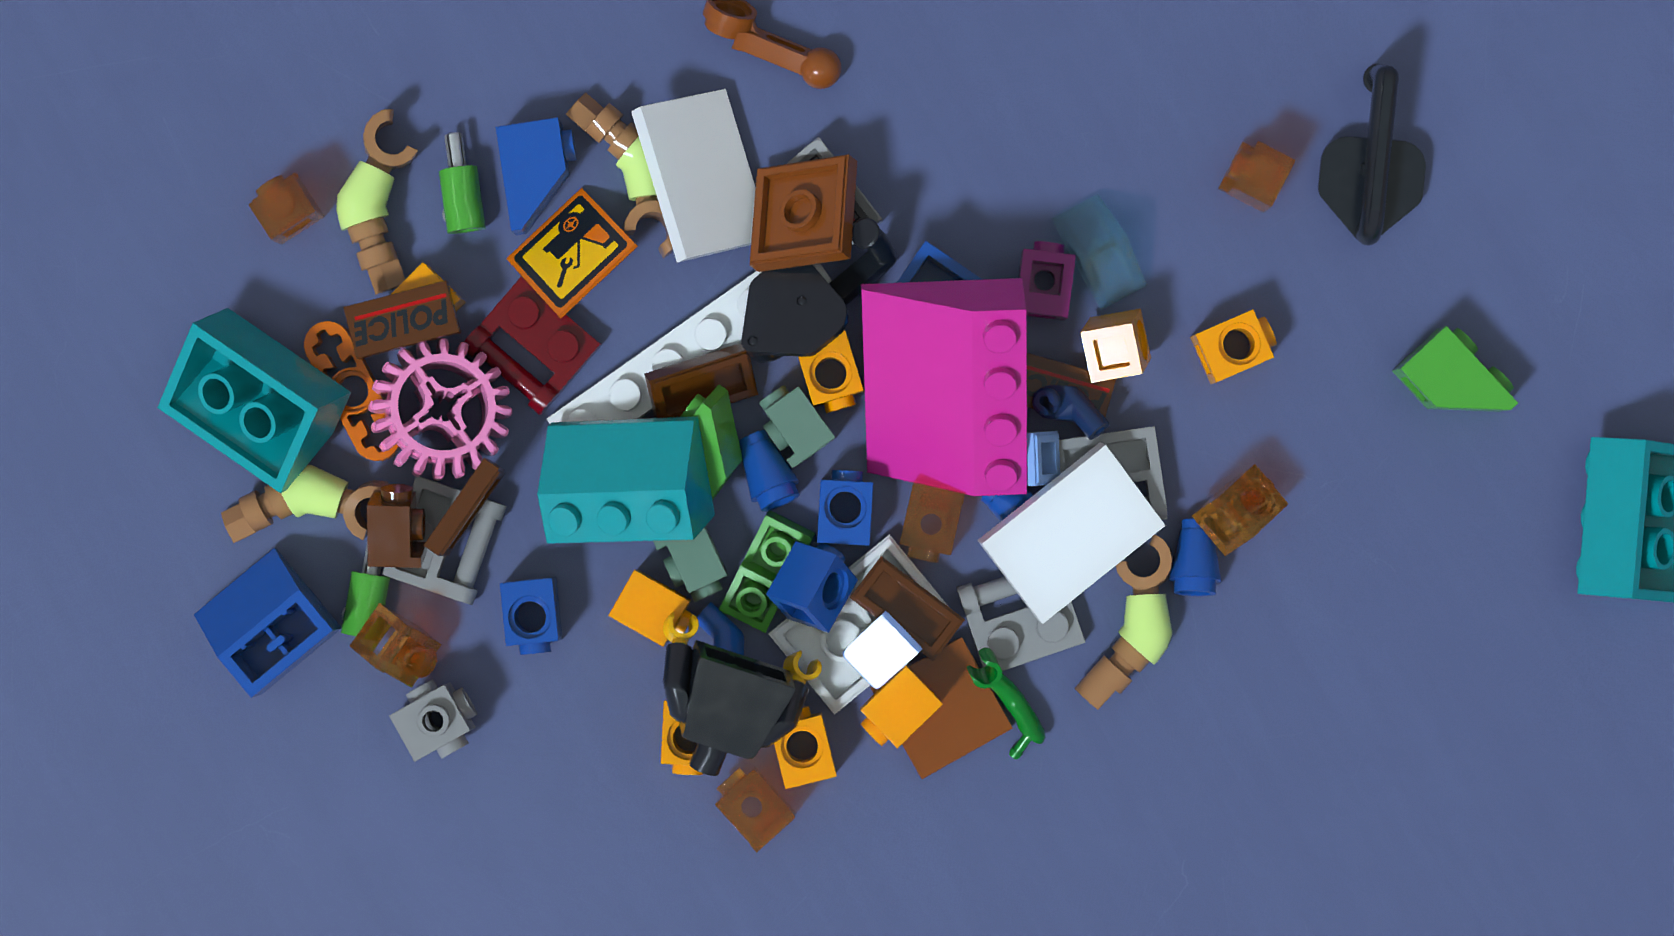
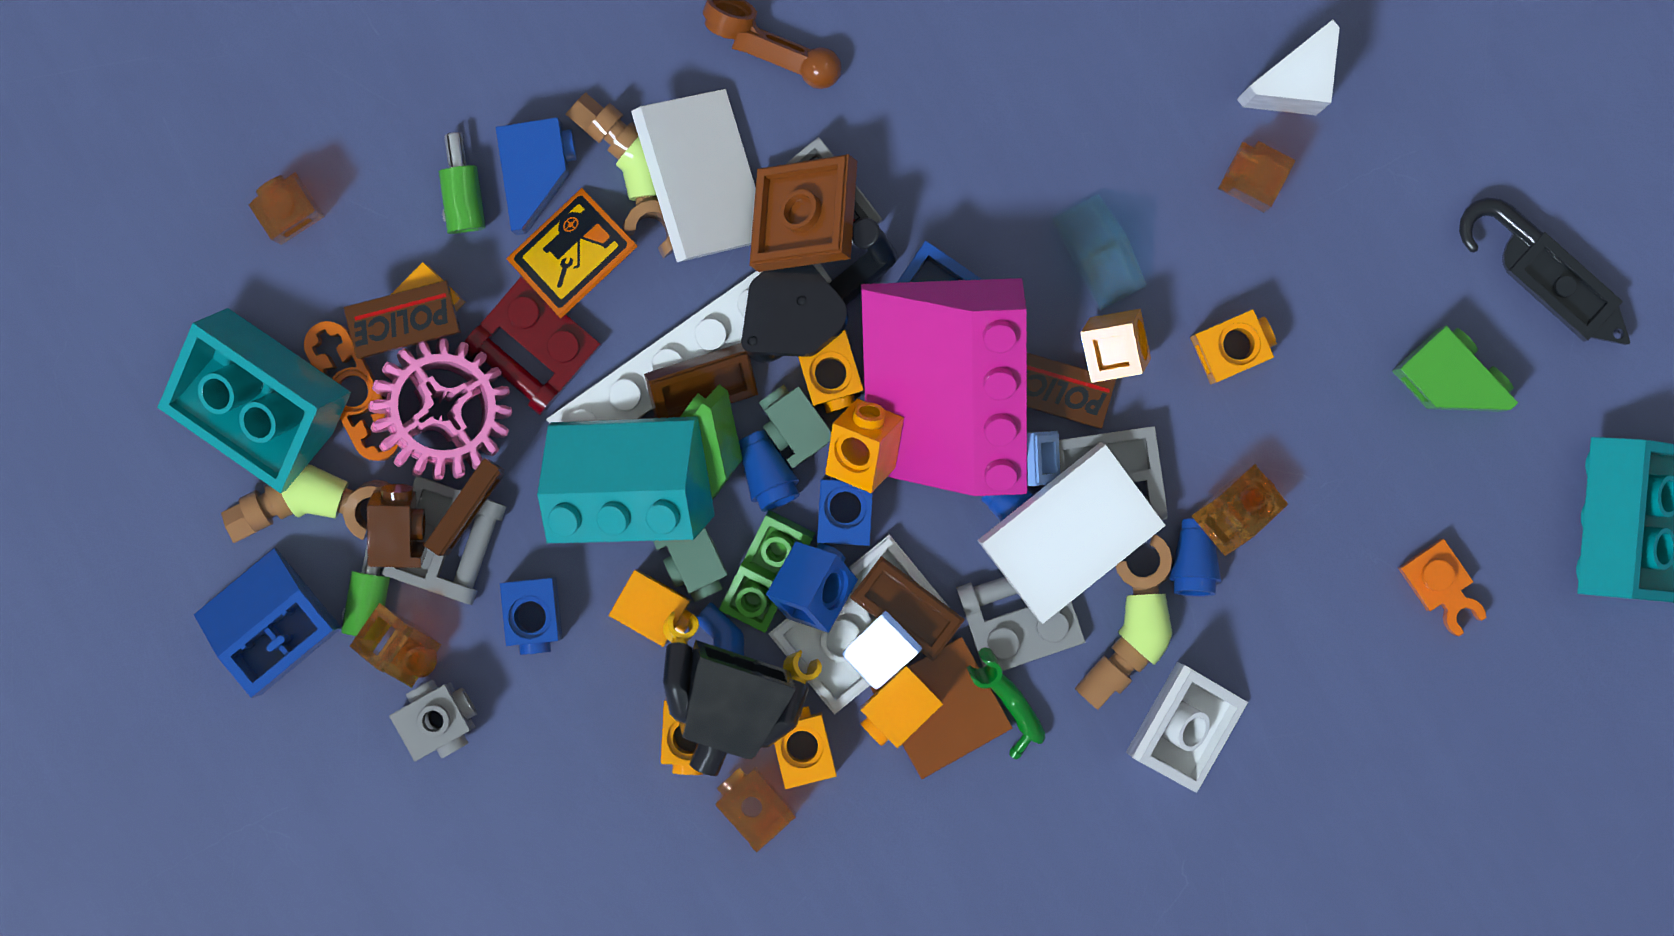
(363, 206): medium nougat piece -> none
(864, 445): none -> light orange brick
(925, 501): clear orange brick -> none
(1049, 258): magenta brick -> none
(1070, 404): dark blue arm -> none
(1186, 727): none -> white slope
(1301, 80): none -> white slope
(1373, 178): black piece -> none
(1438, 580): none -> orange plate
(1550, 274): none -> black plate

